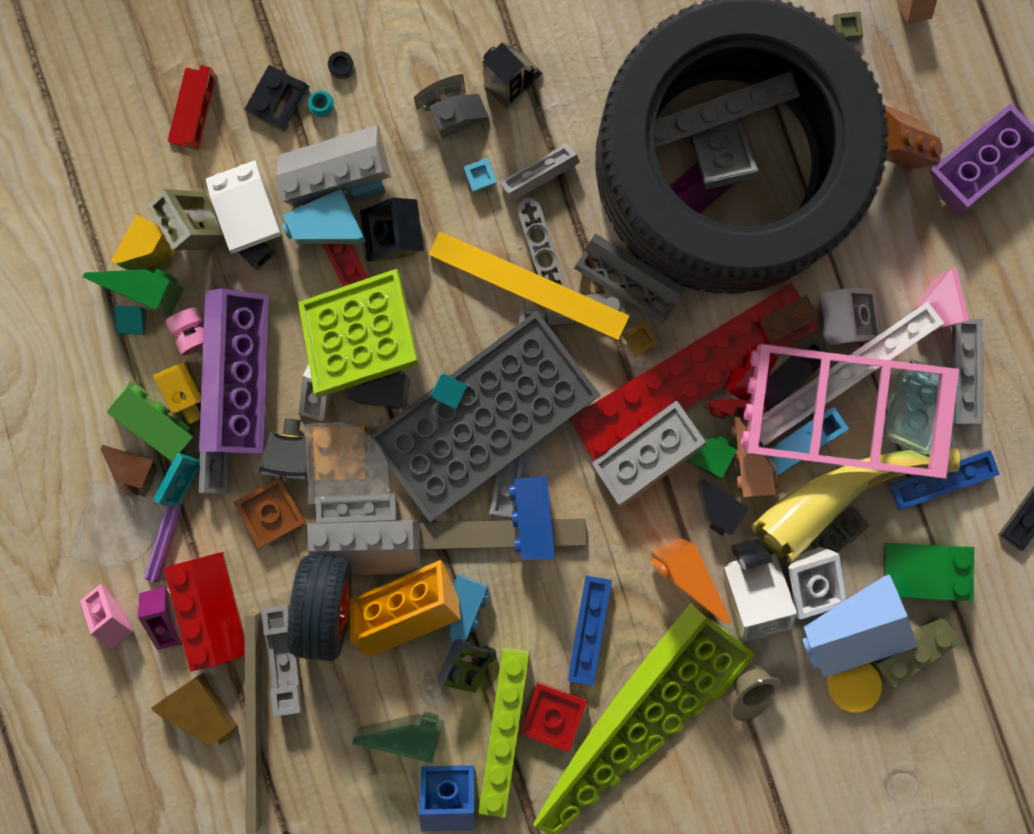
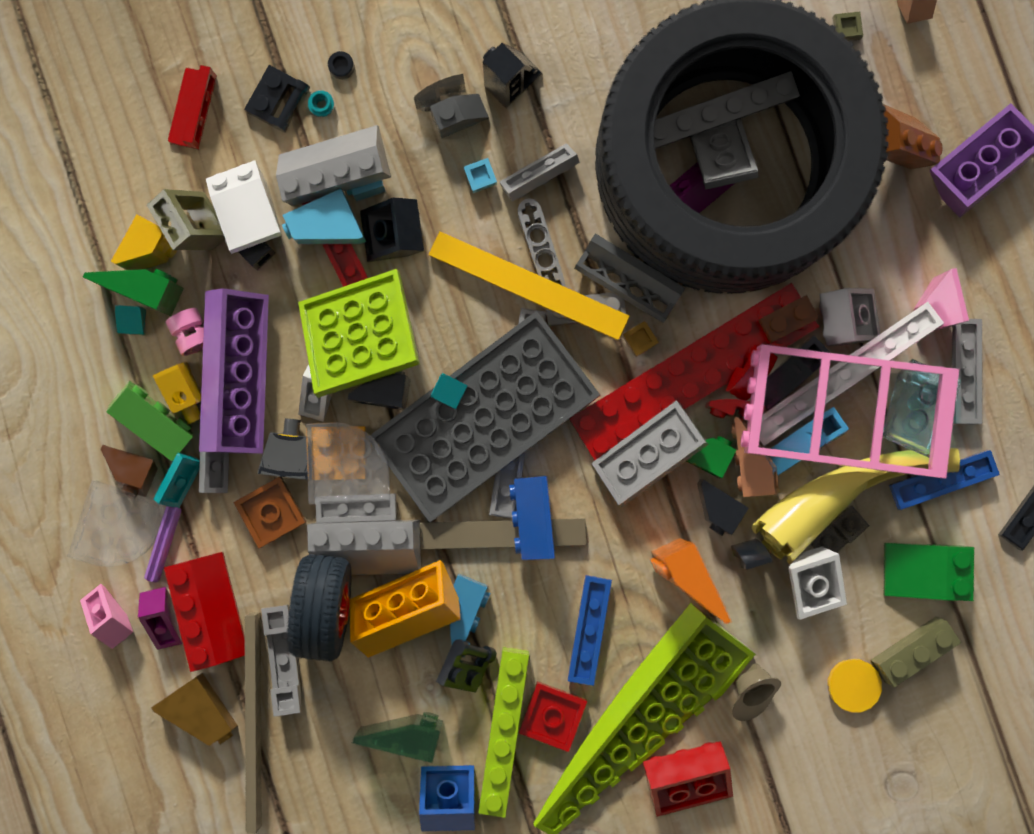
(688, 778): none -> red slope
(759, 599): white slope -> none
(860, 630): light blue slope -> none

